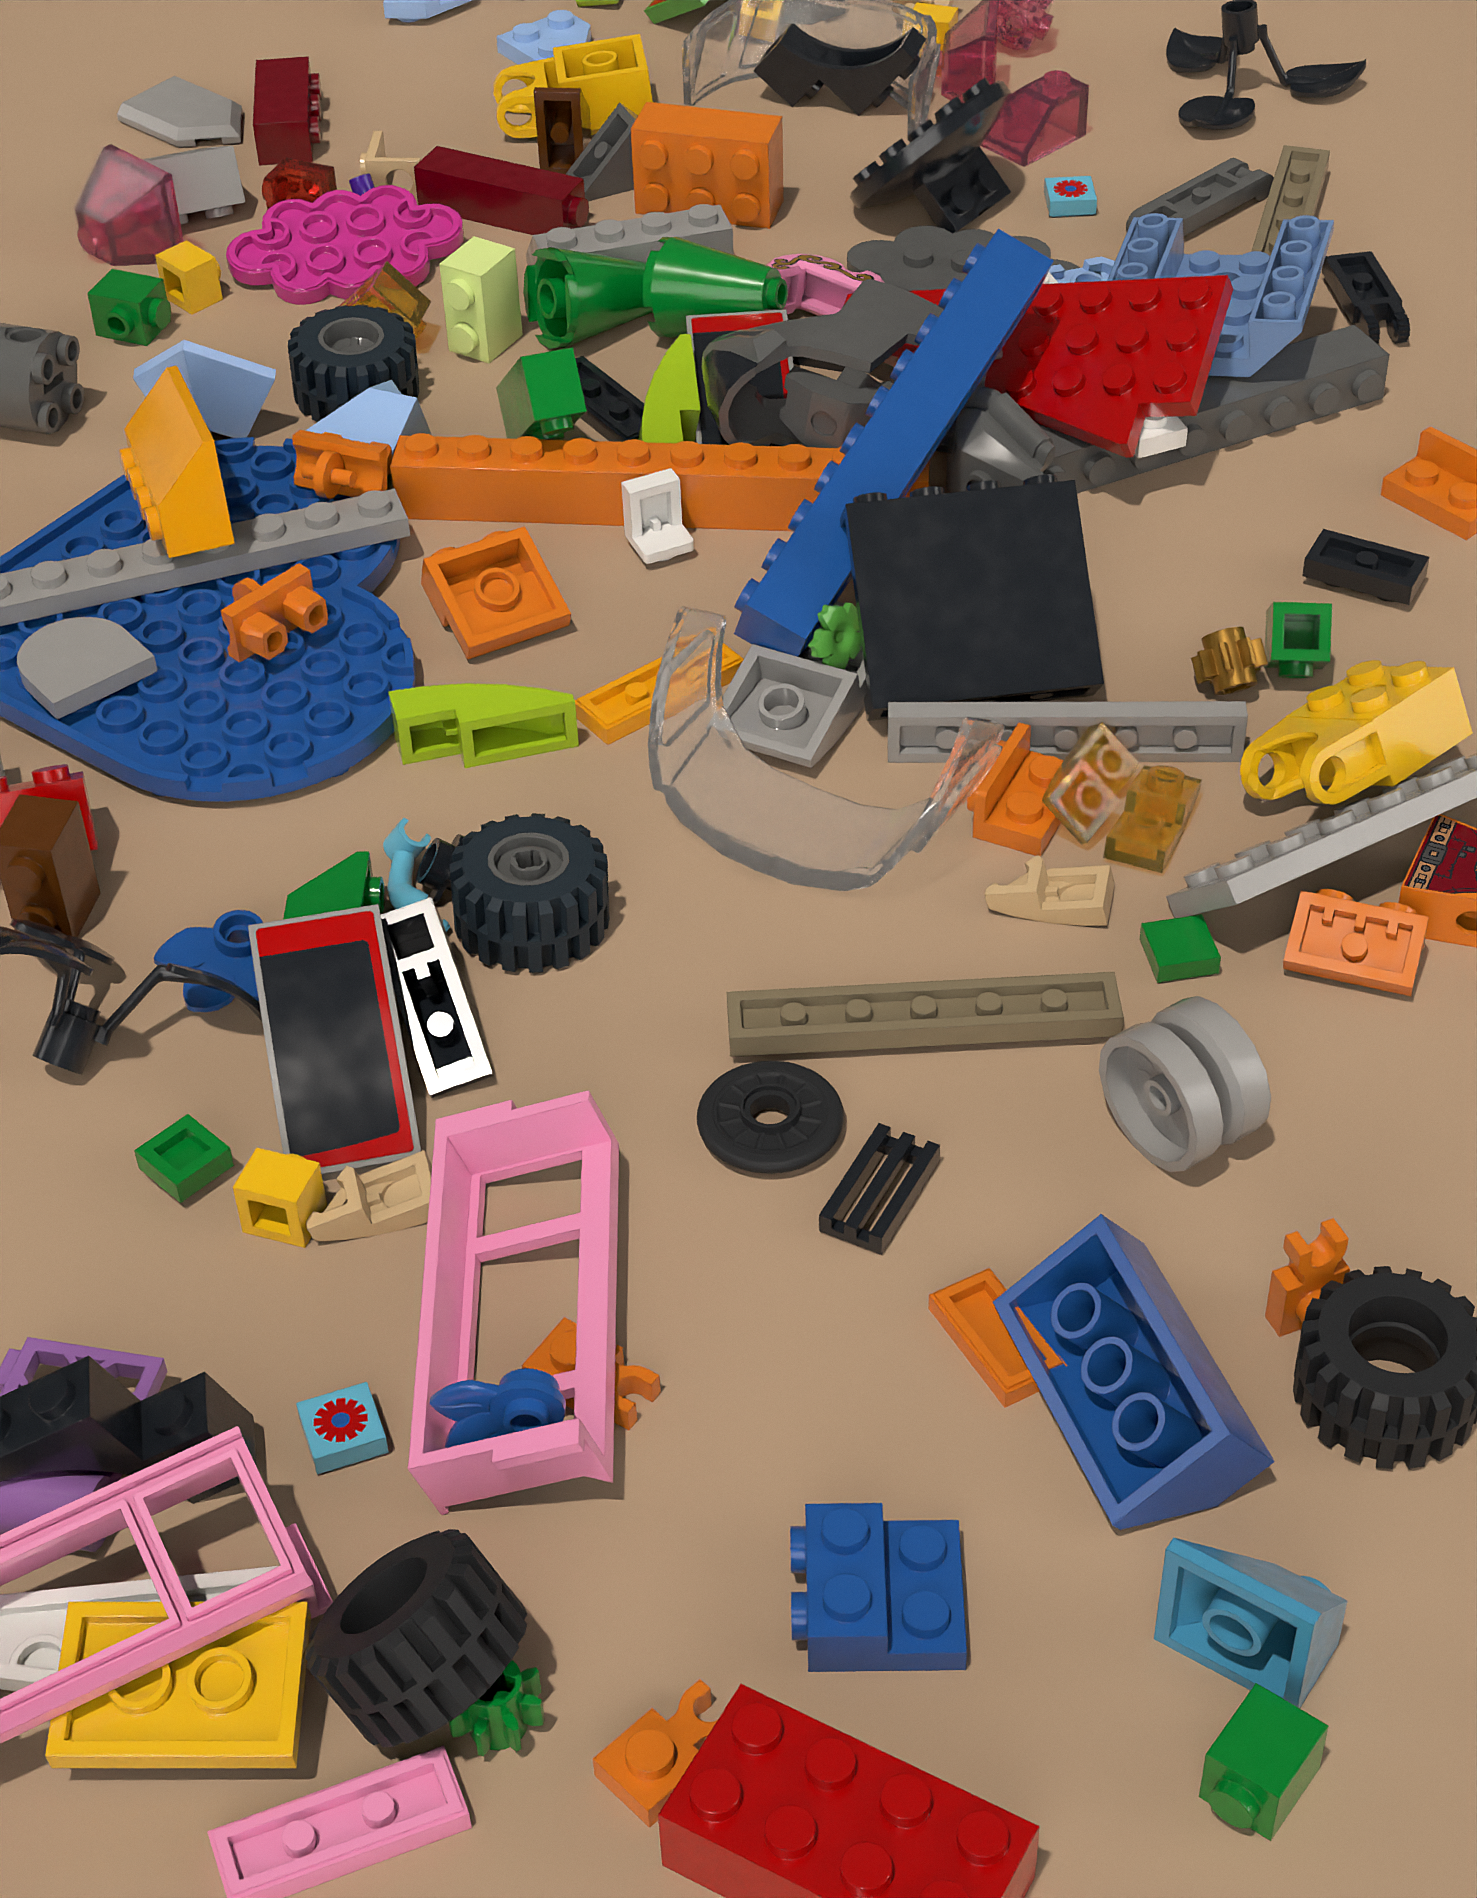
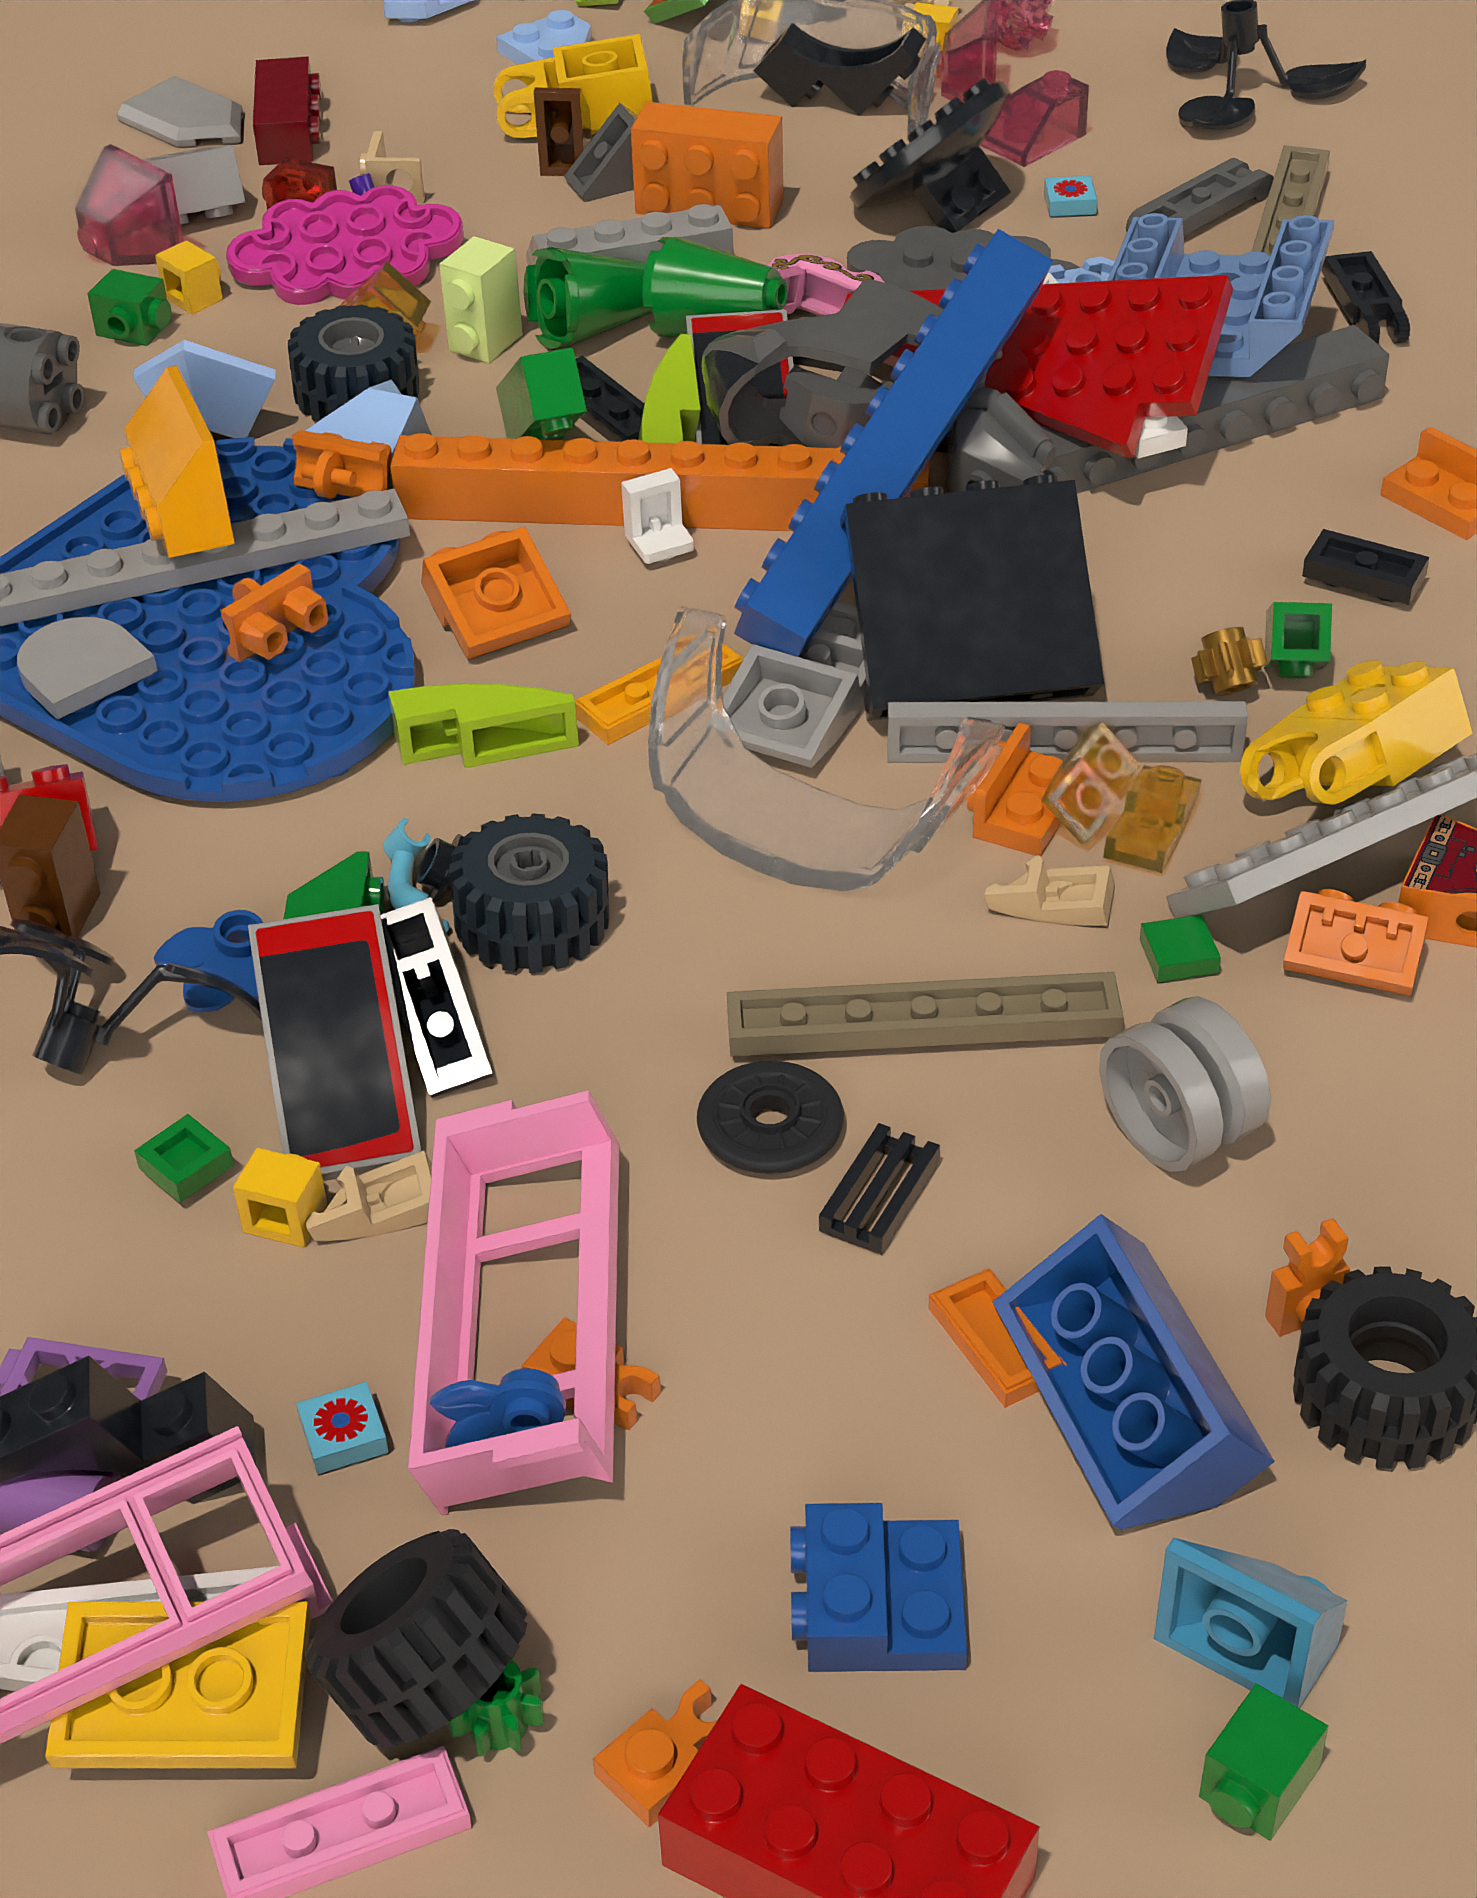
(501, 192): dark red brick -> none
(838, 636): bright green plant -> none

